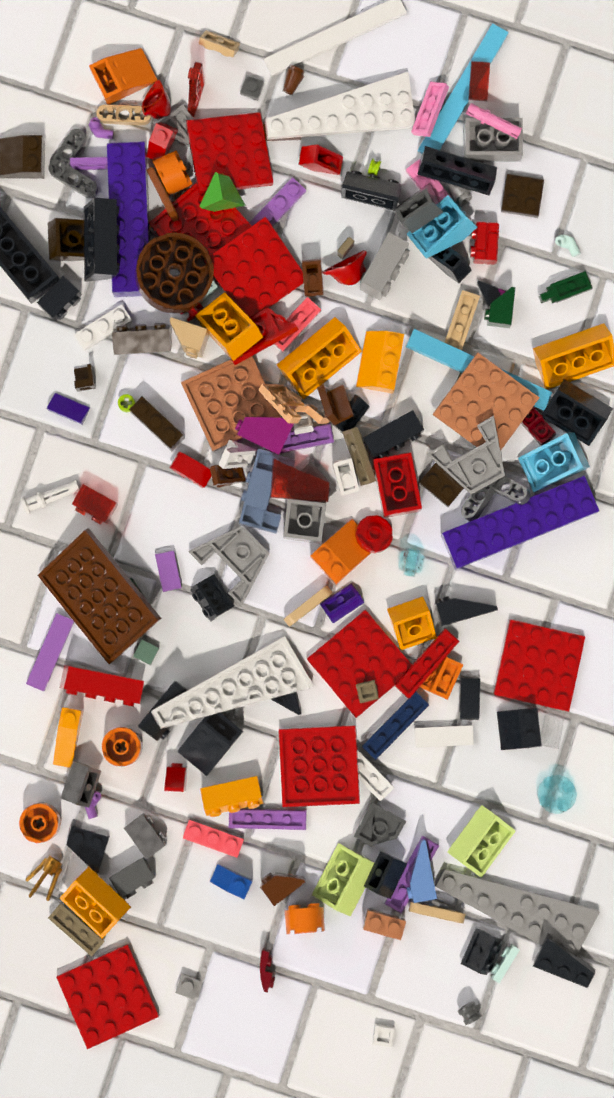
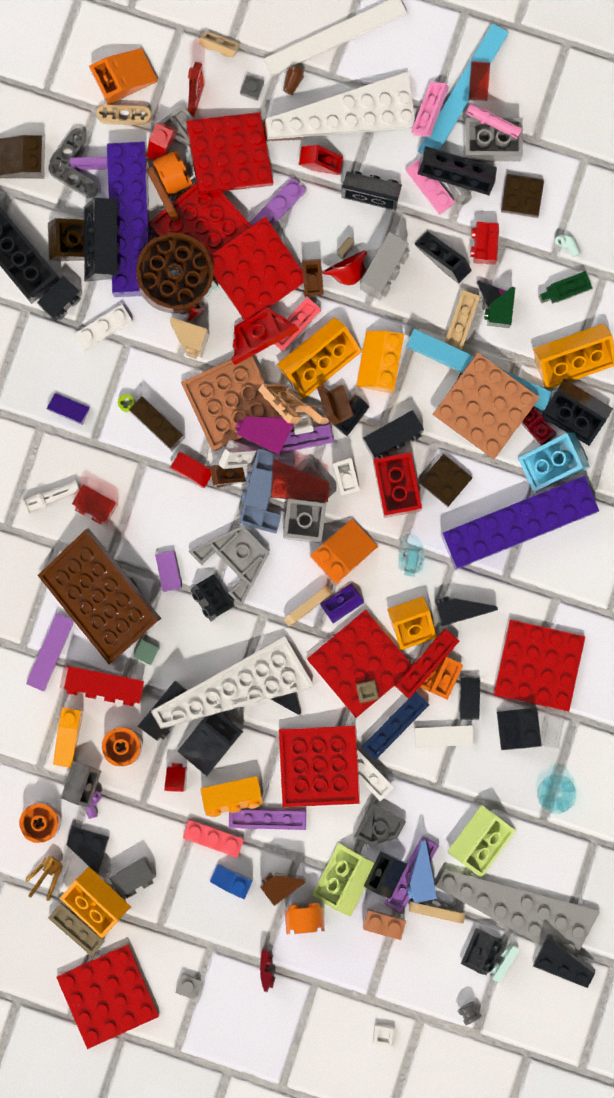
(84, 378): dark brown panel -> none
(98, 131): medium lavender arm -> none
(141, 339): brick -> none
(145, 835): flat silver brick -> none
(156, 102): red hat -> none
(221, 194): bright green slope -> none
(229, 326): light orange brick -> none
(359, 456): dark tan plate -> none
(374, 167): lime bush -> none
(374, 534): red tile -> none
(419, 209): dark grey slope -> none
(444, 230): medium azure slope -> none
(477, 467): light grey wing -> none
(495, 487): dark grey beam -> none

